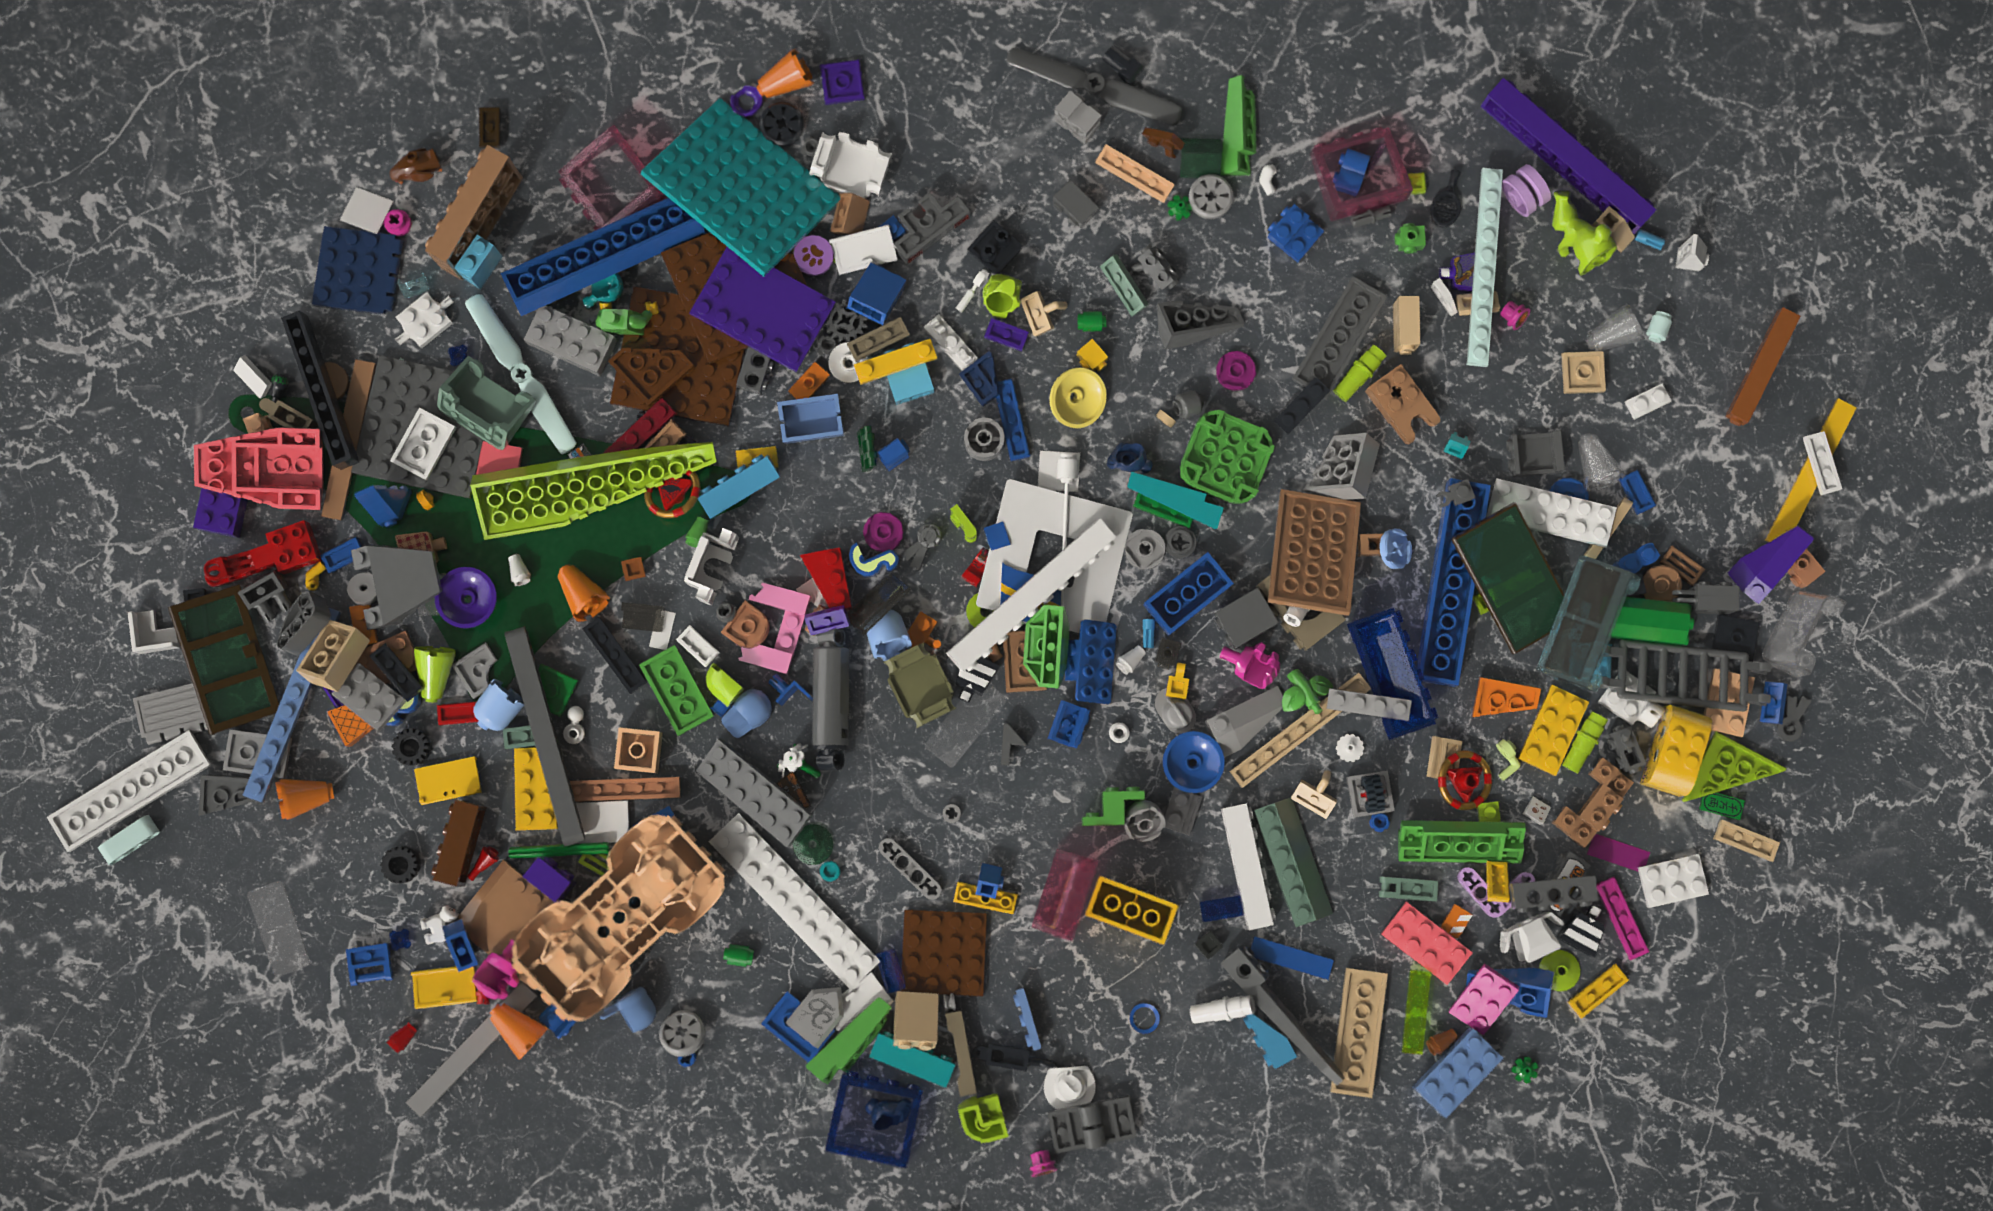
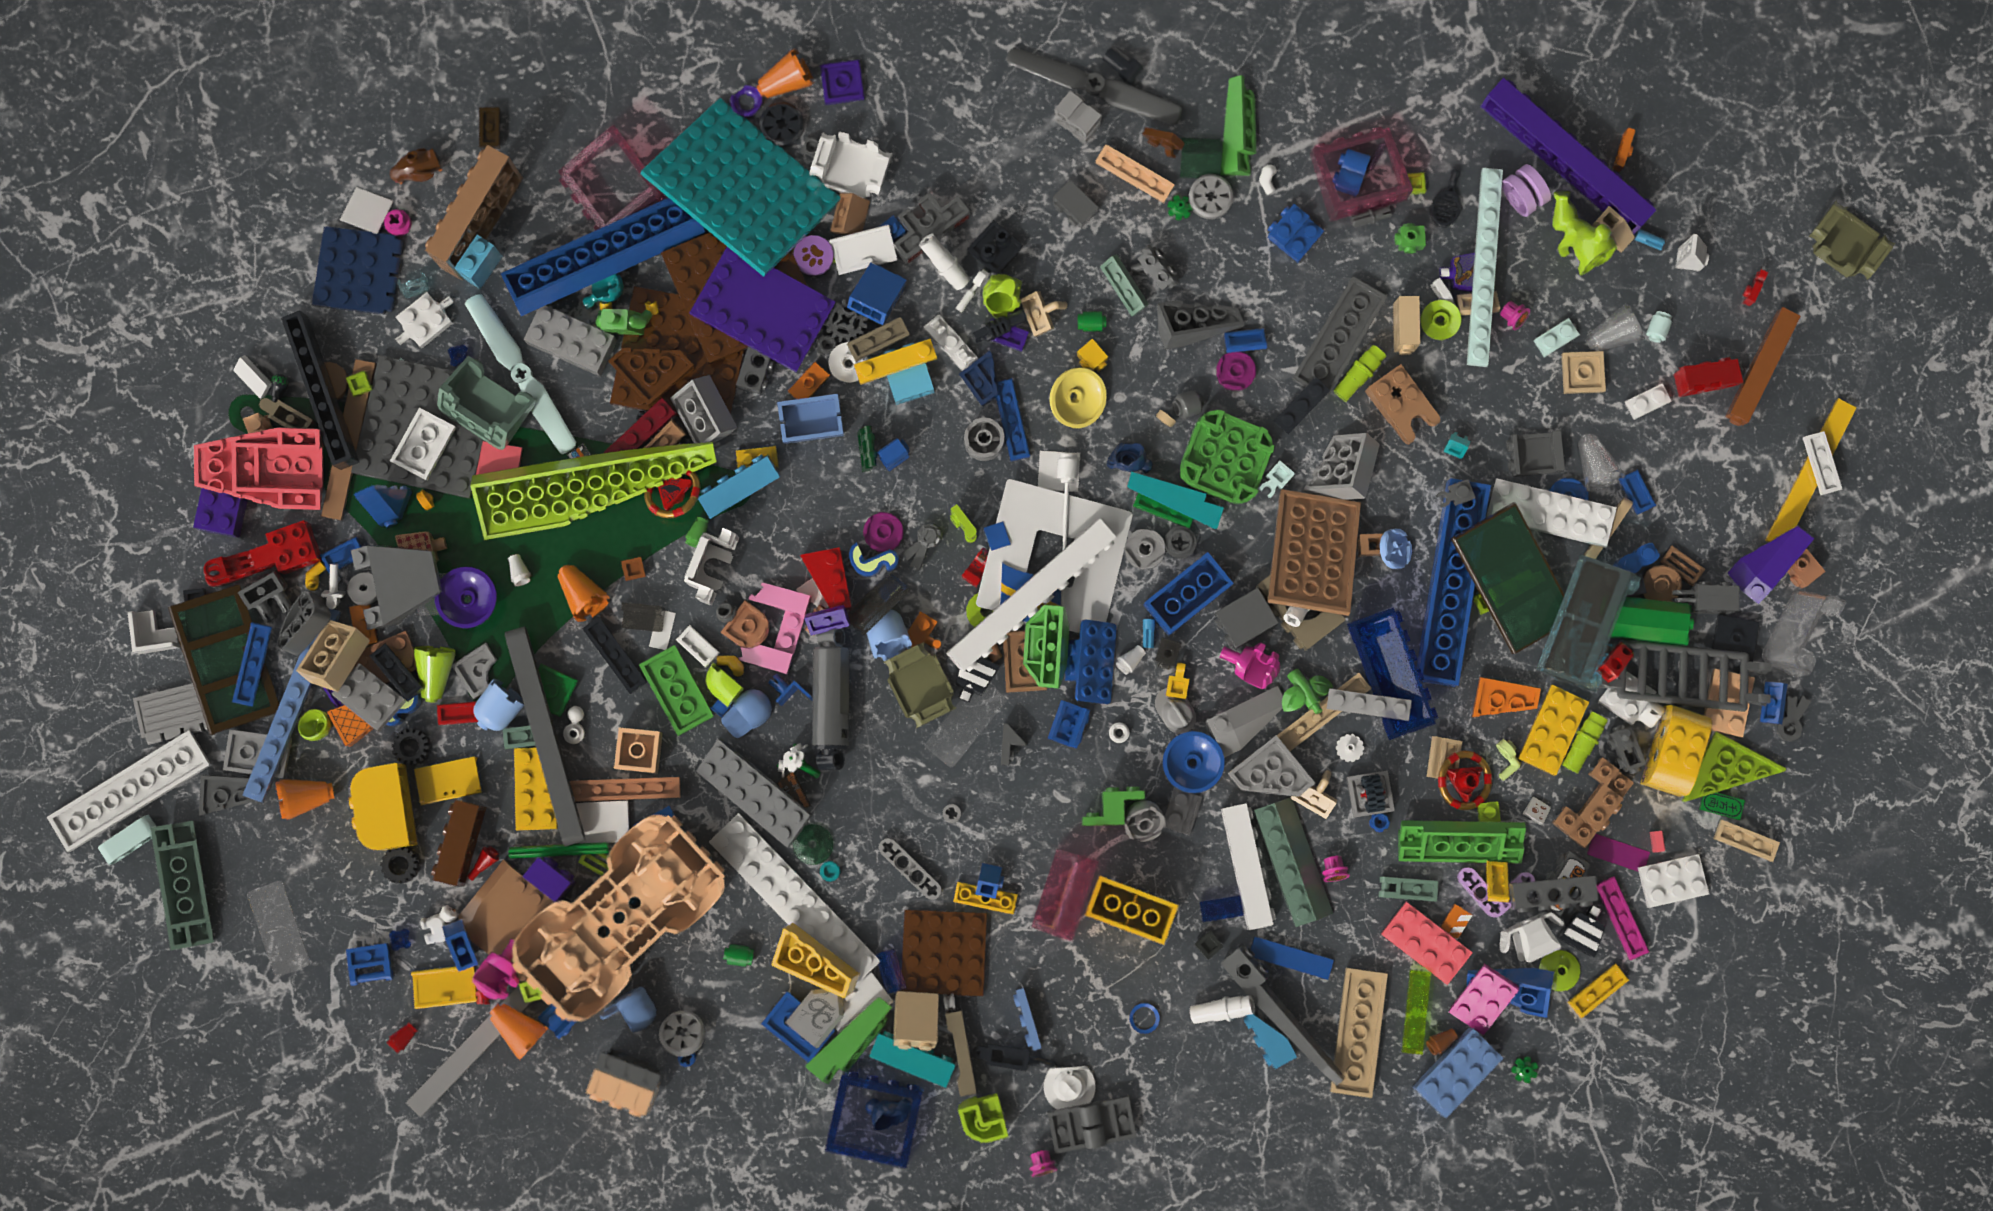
(182, 885): none -> sand green slope
(252, 664): none -> blue tile
(314, 725): none -> lime piece
(333, 595): none -> white arm
(359, 383): none -> lime tile
(383, 807): none -> yellow brick
(528, 992): none -> lime plate
(625, 1082): none -> piece
(703, 411): none -> light grey slope
(733, 663): none -> yellow arm
(813, 962): none -> yellow wedge
(944, 262): none -> white piece
(999, 326): none -> black hinge
(1245, 340): none -> blue tile
(1272, 771): none -> light grey plate
(1277, 477): none -> light aqua plate
(1334, 869): none -> dark pink piece
(1441, 330): none -> lime dish
(1556, 337): none -> light aqua plate
(1615, 662): none -> red leg
(1624, 150): none -> orange plate
(1657, 841): none -> coral tile
(1708, 376): none -> red wedge
(1752, 291): none -> red plate
(1849, 243): none -> olive piece

